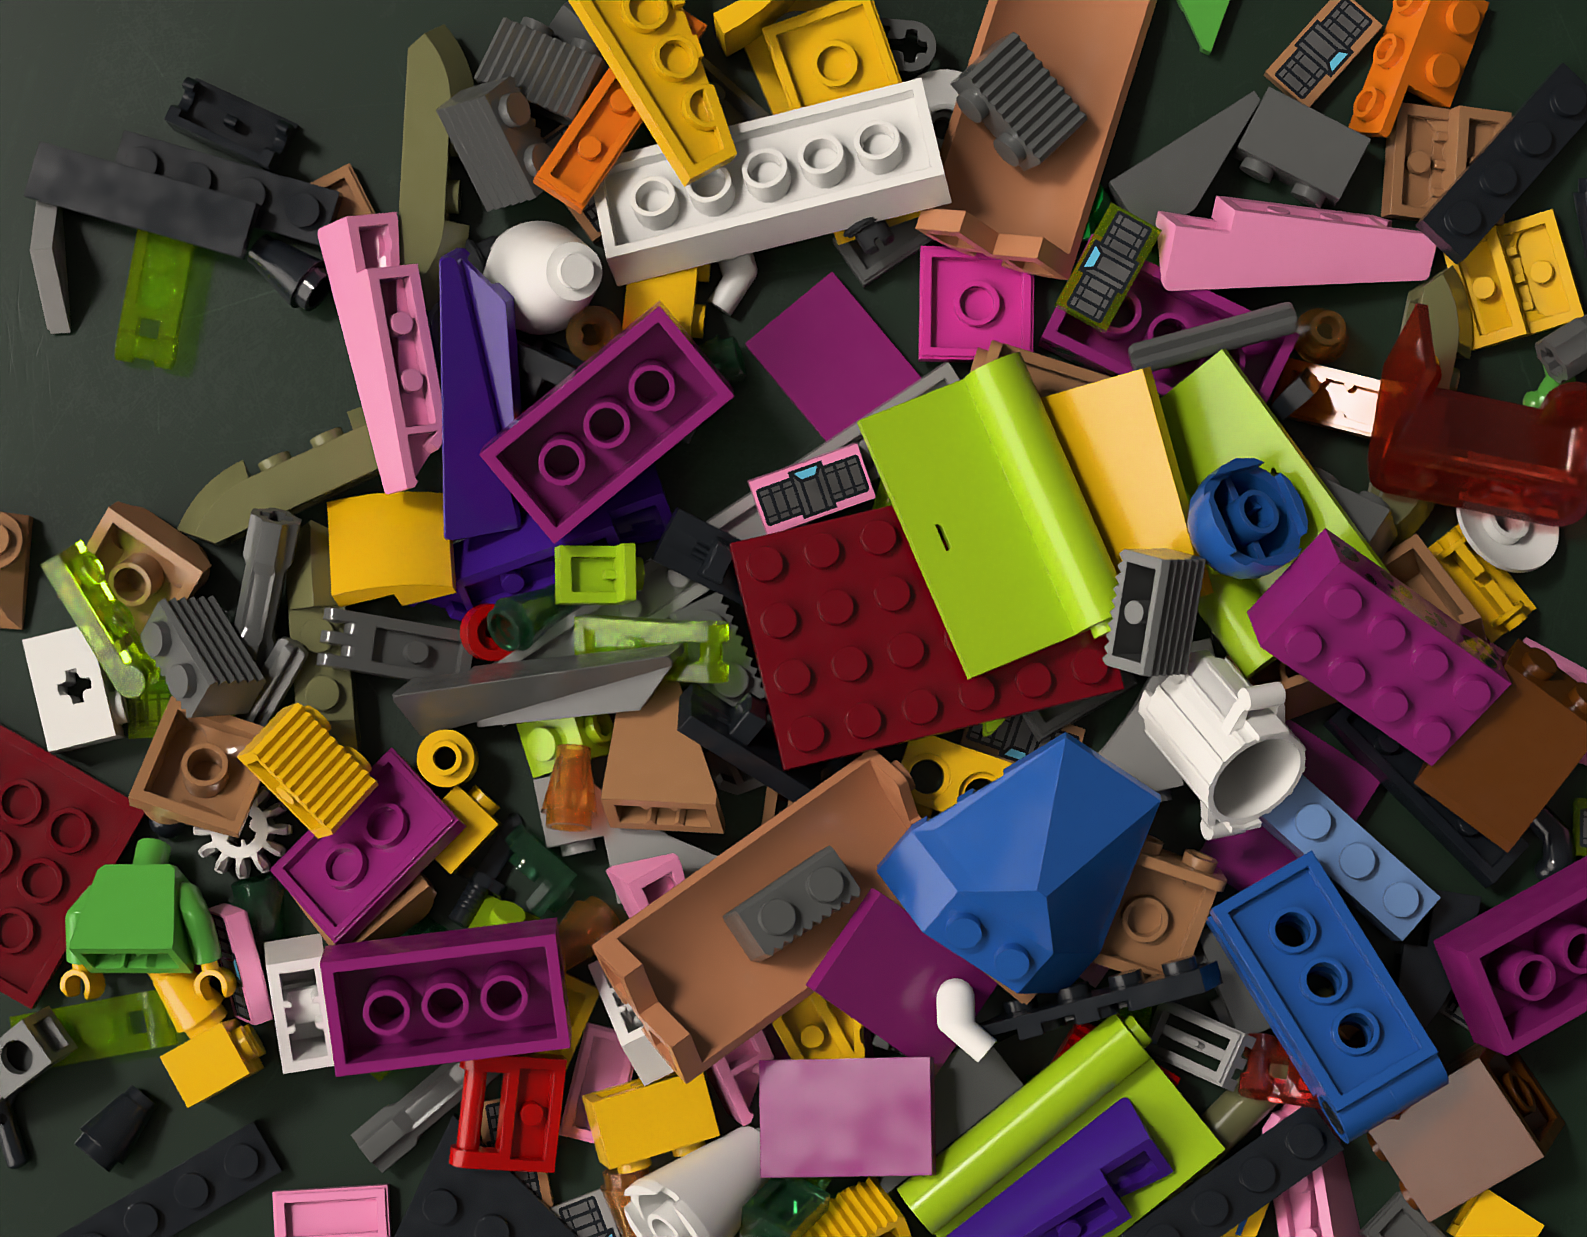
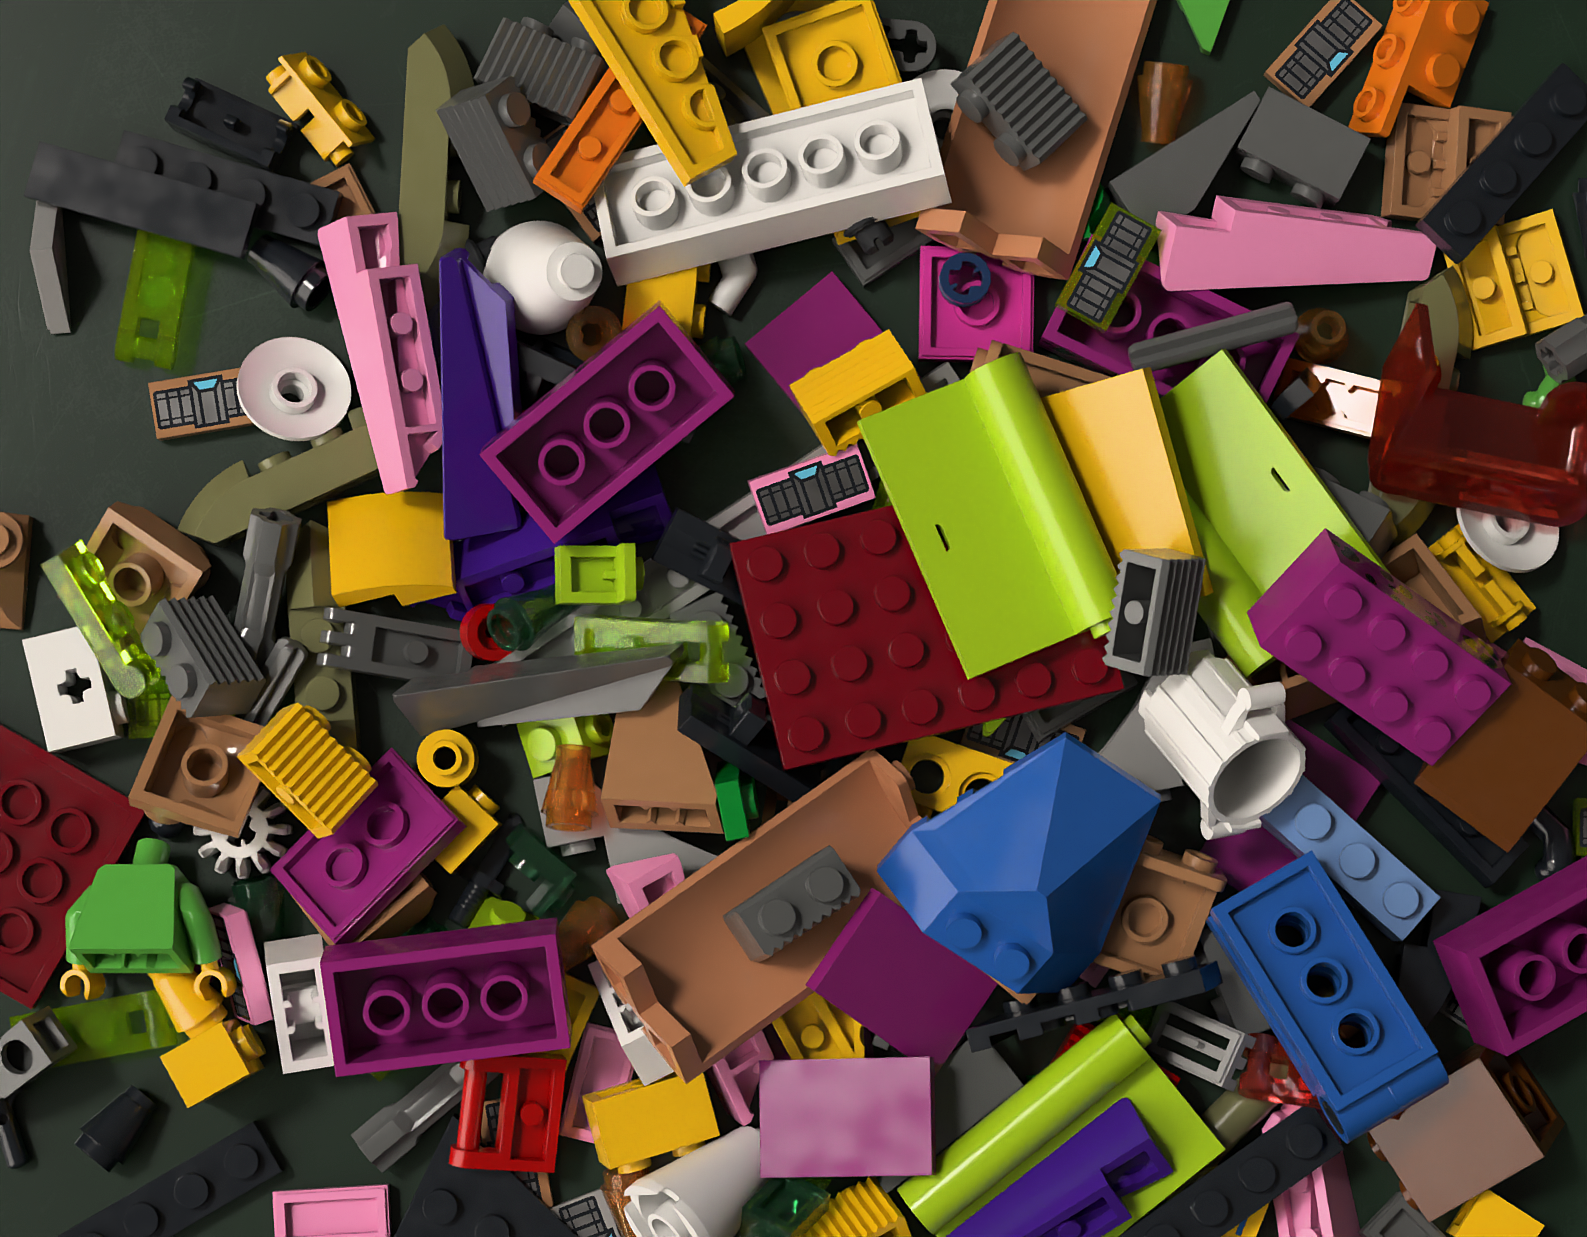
(197, 405): none -> tile
(295, 368): none -> white dish
(305, 85): none -> yellow hinge
(736, 799): none -> green plate
(855, 387): none -> yellow brick
(953, 267): none -> dark blue bush
(957, 1018): white arm -> none
(1162, 100): none -> clear orange cone
(1246, 520): blue cylinder -> none

